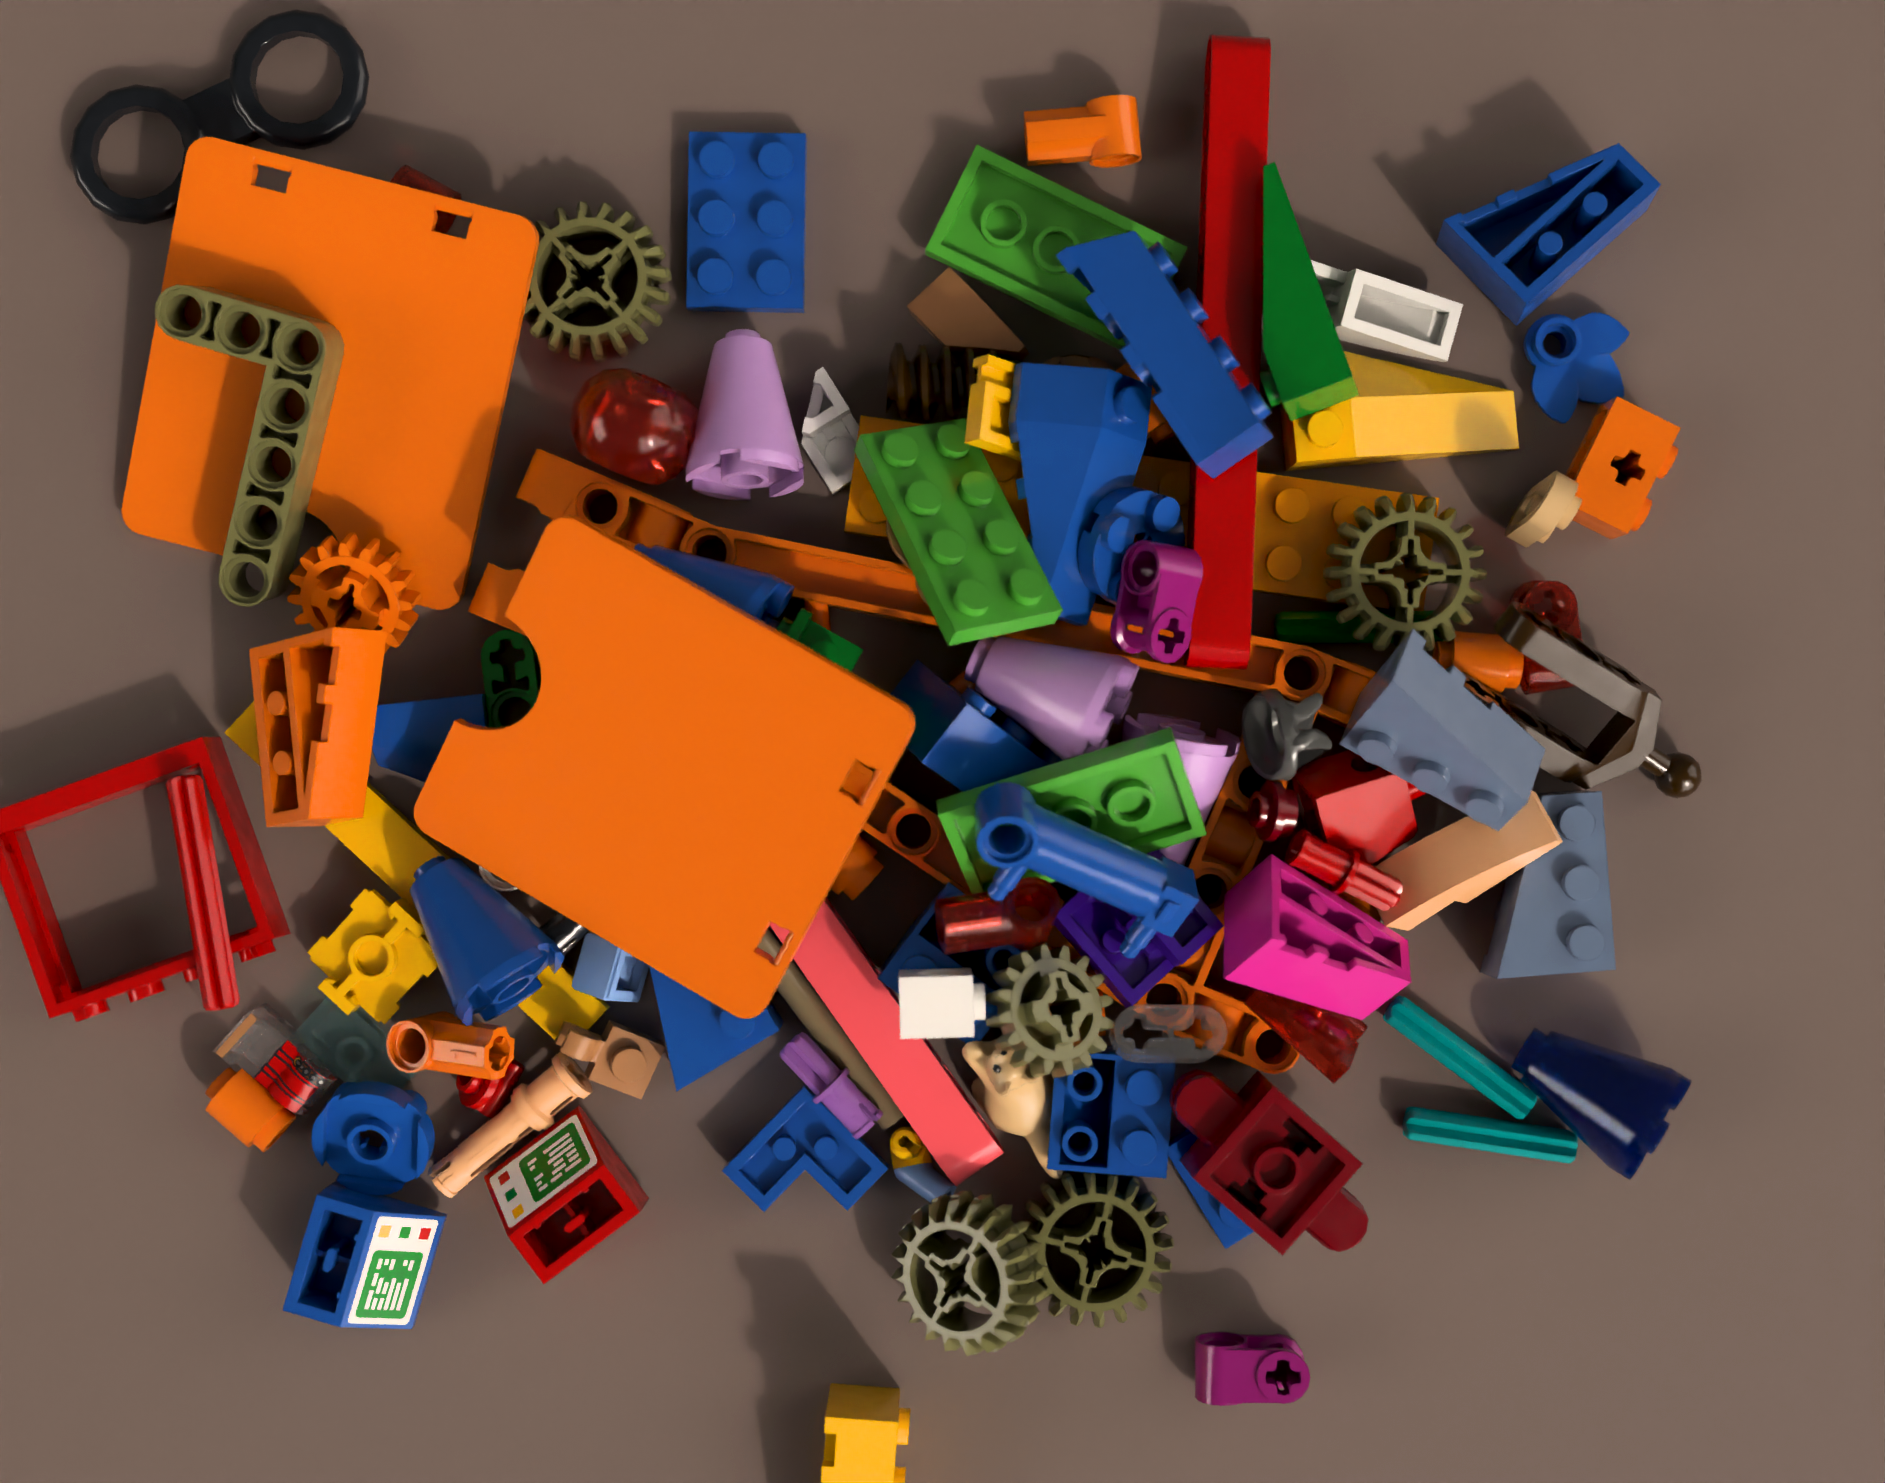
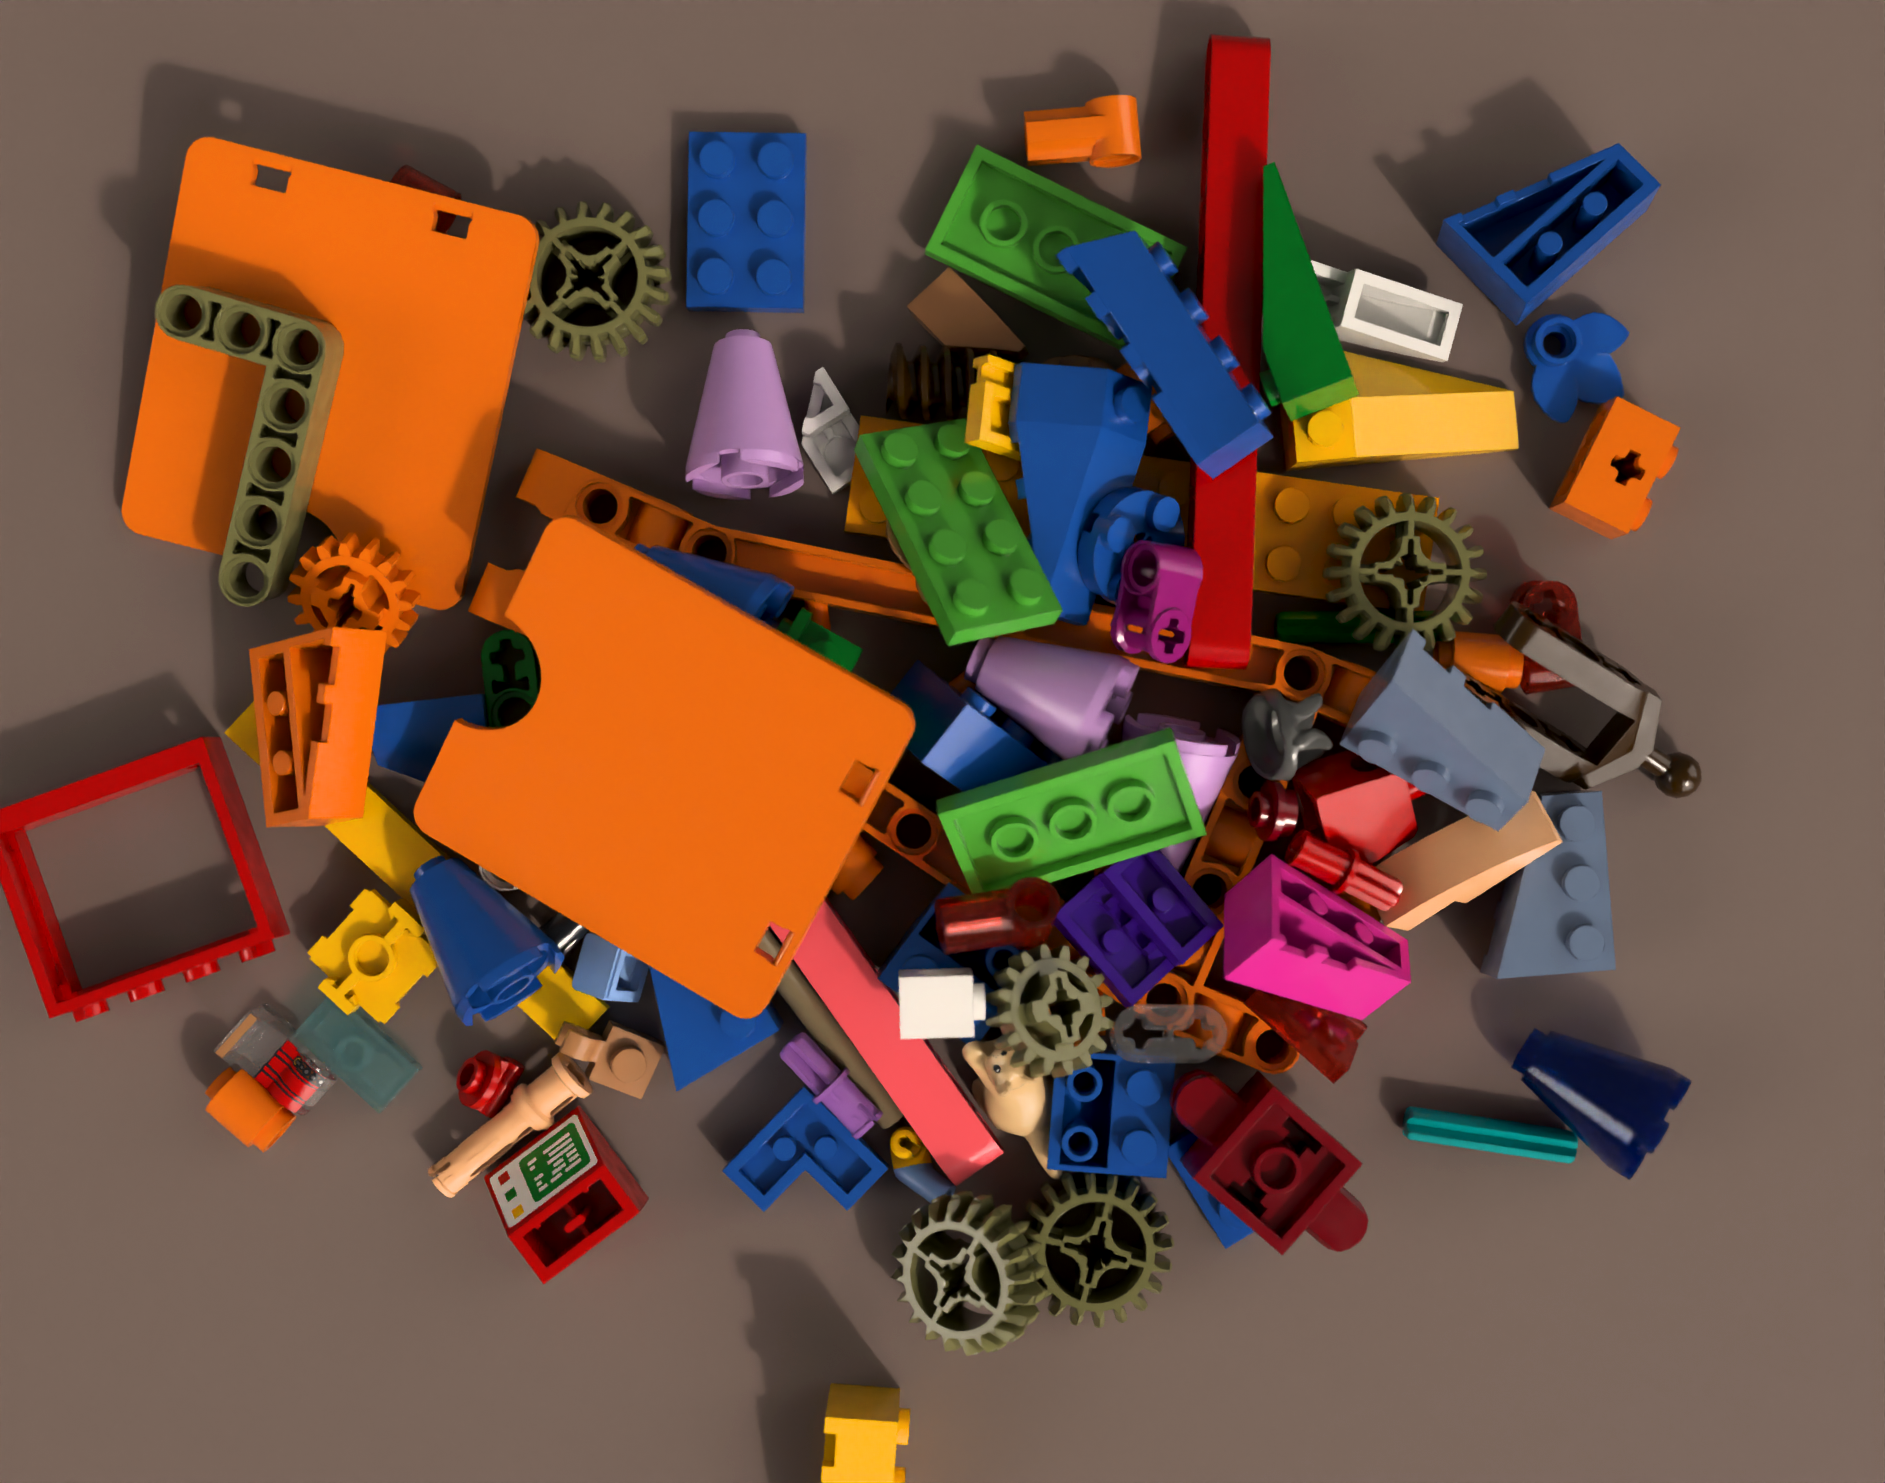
(202, 892): red axle -> none
(221, 111): black bar -> none
(364, 1260): blue slope -> none
(387, 1110): blue plate -> none
(449, 1046): orange piece -> none
(633, 425): clear red piece -> none
(1151, 889): blue piece -> none
(1240, 1368): magenta piece -> none
(1460, 1057): teal axle -> none
(1543, 508): tan plate -> none

